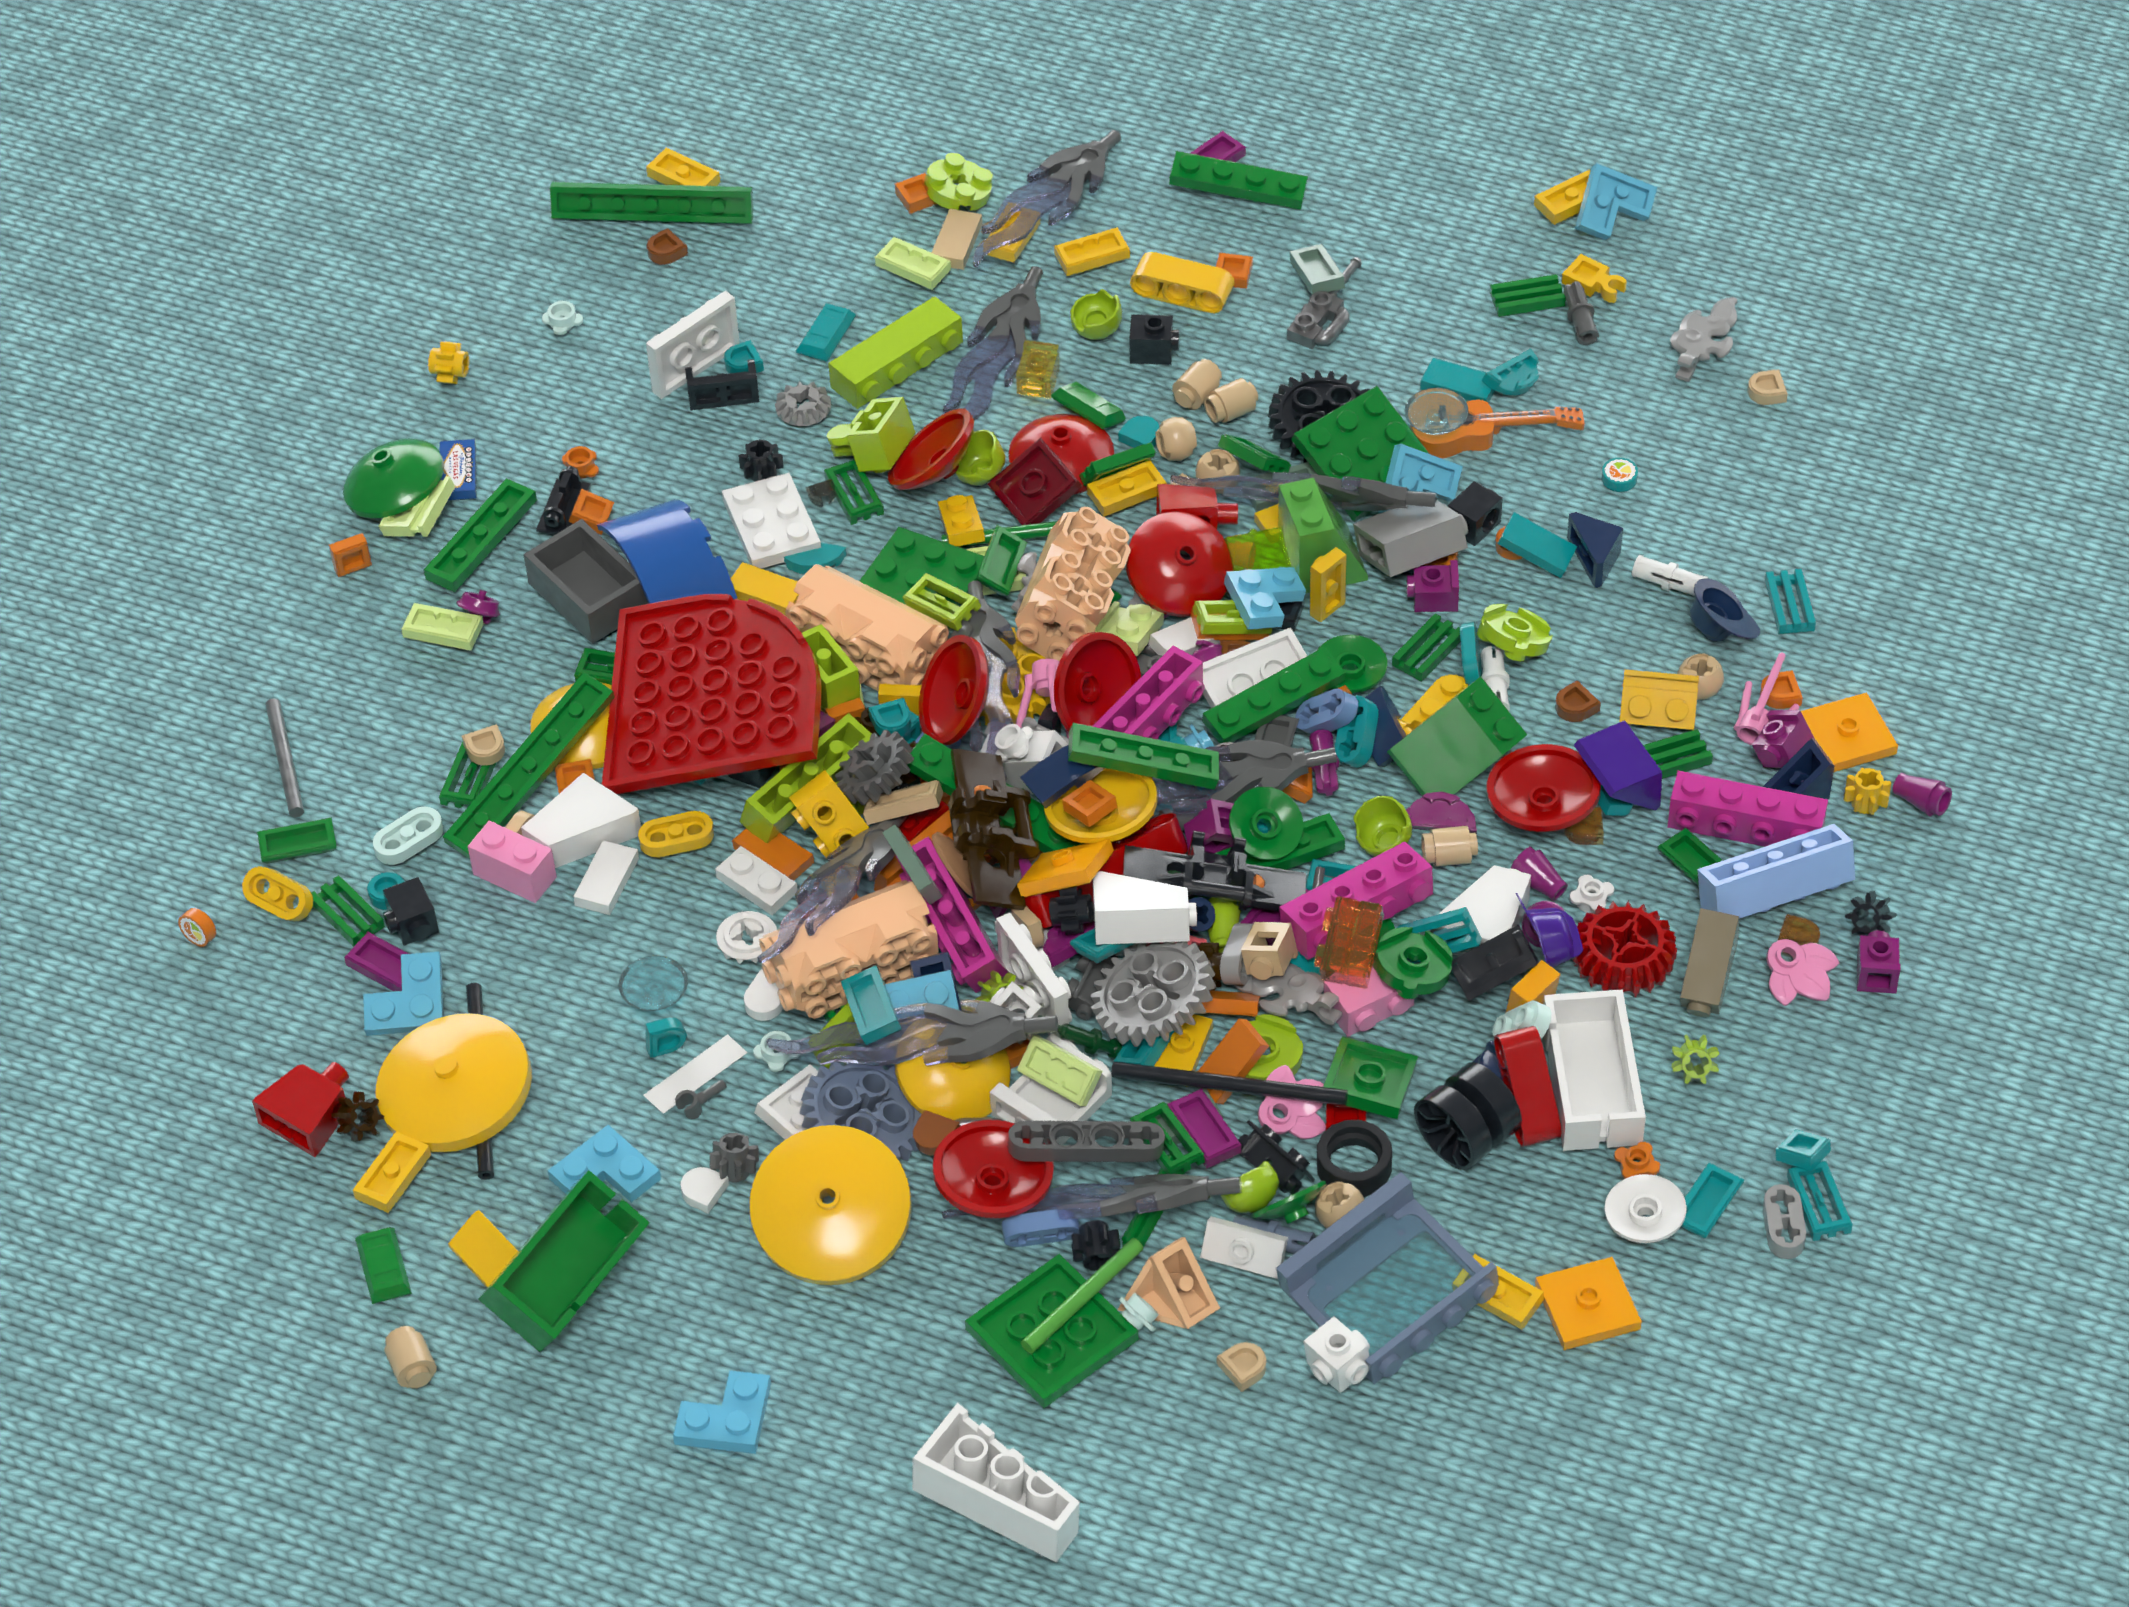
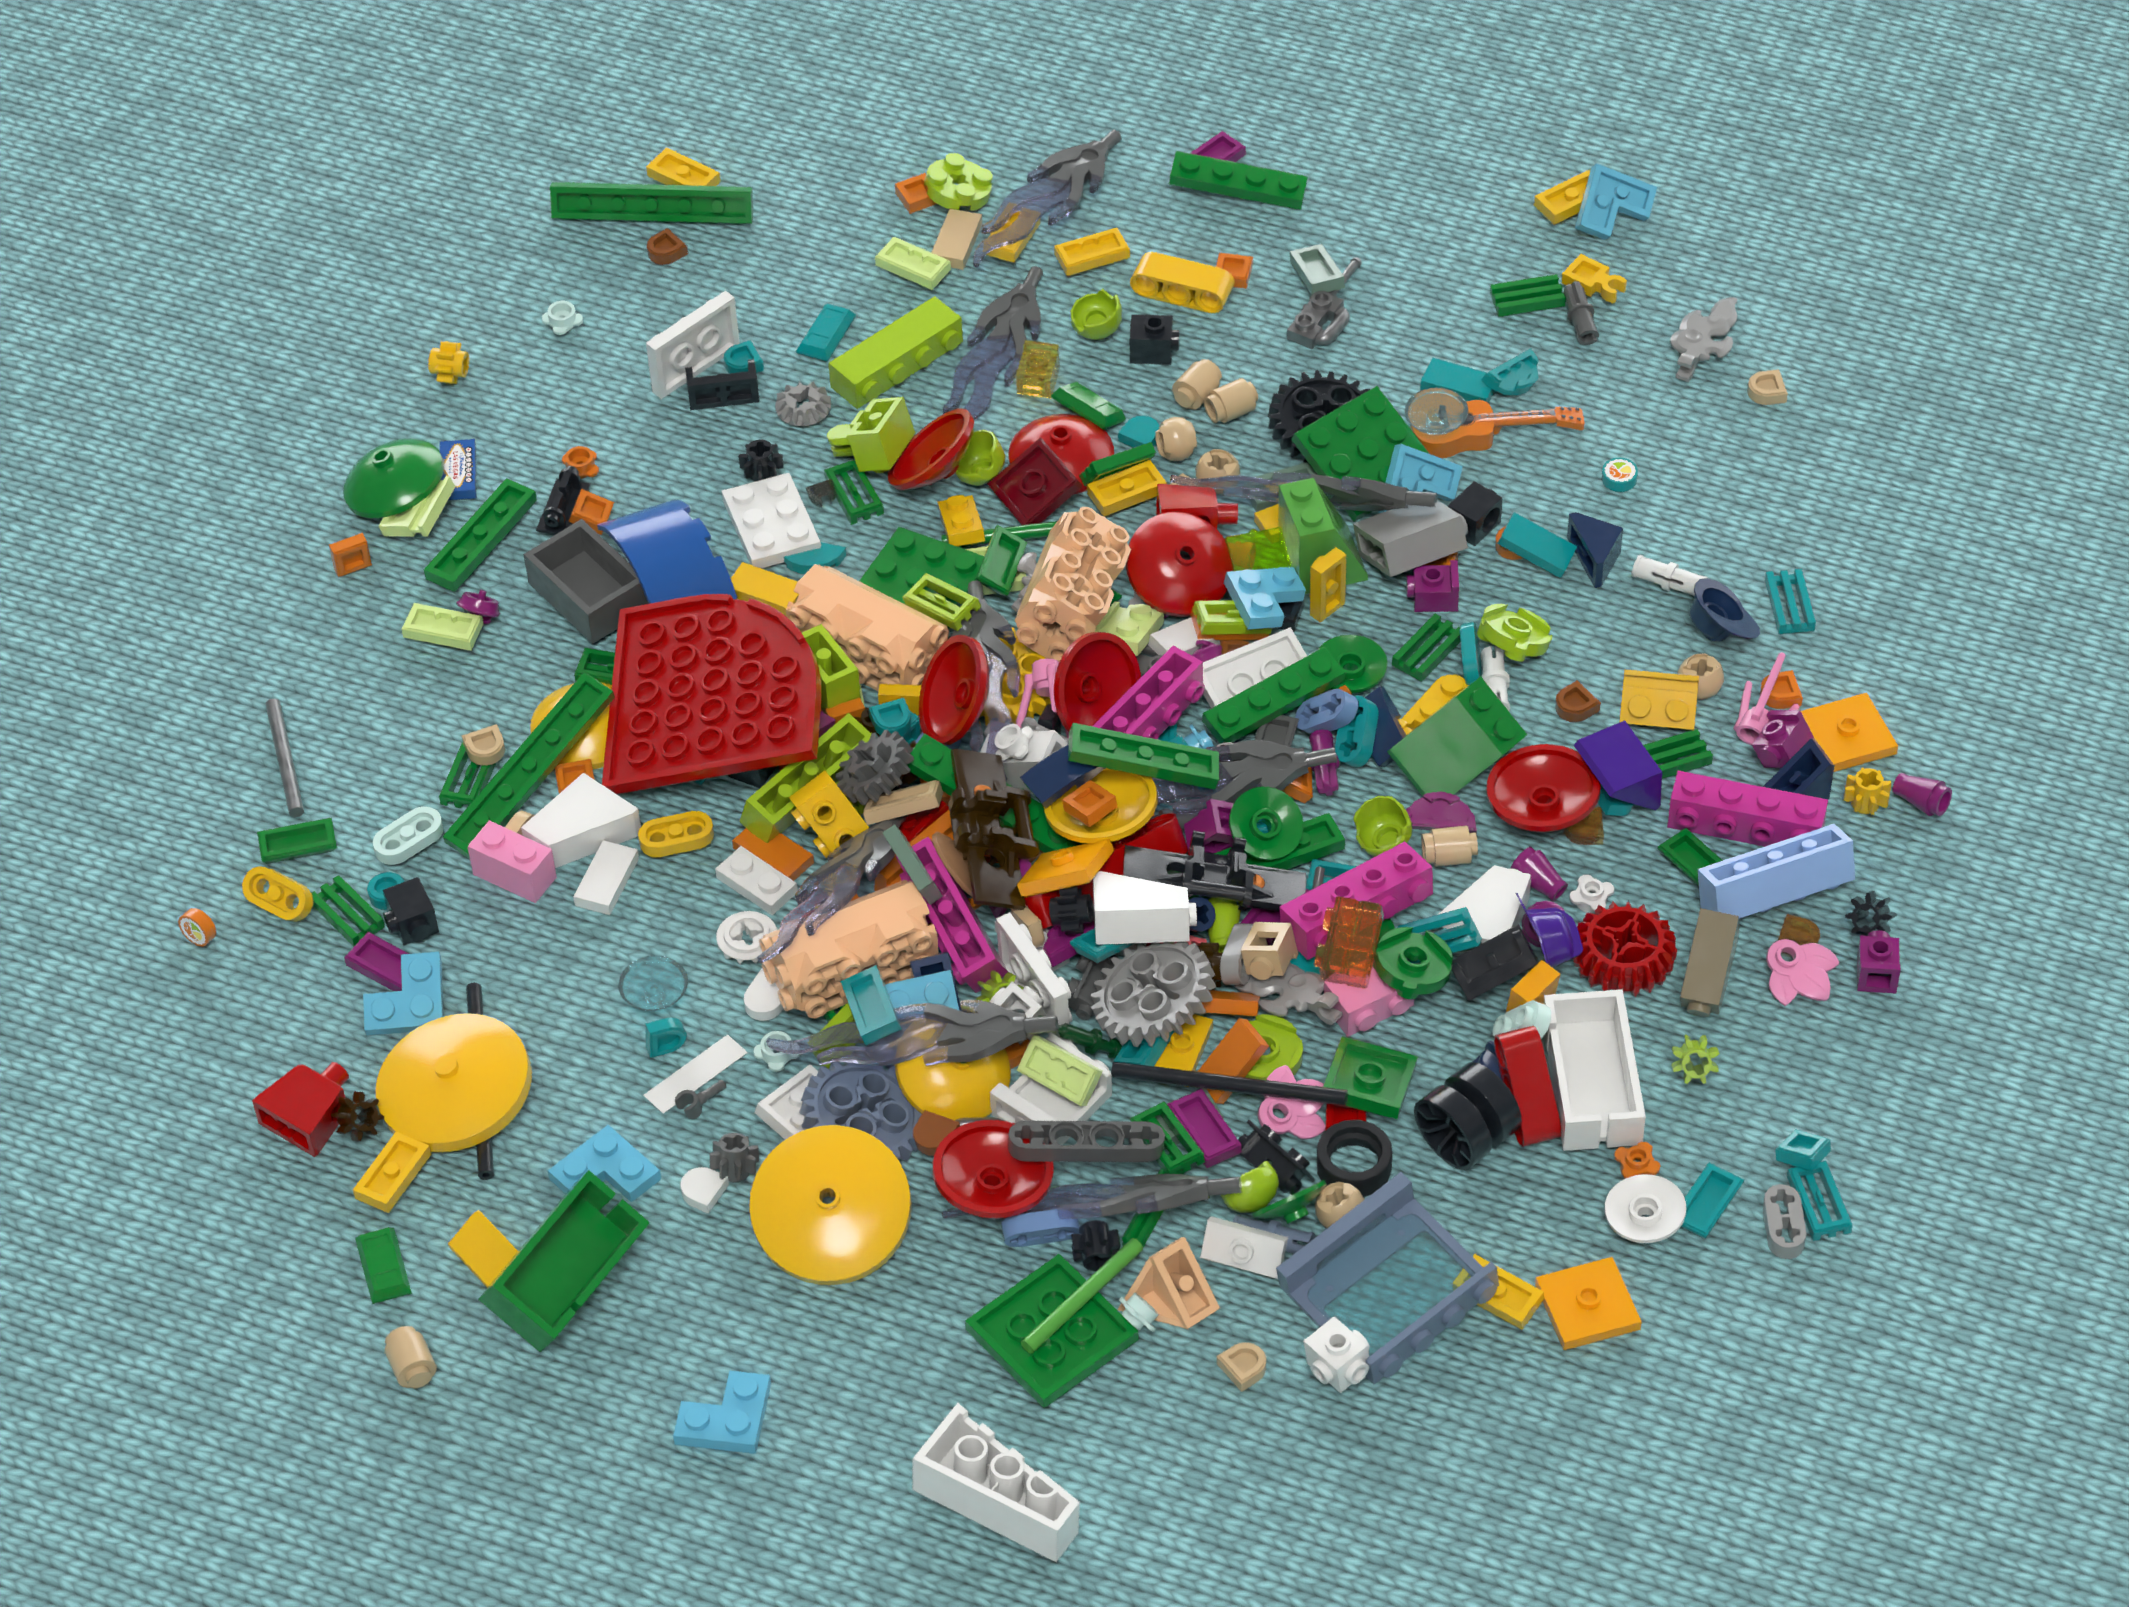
(1254, 454): green tile -> none

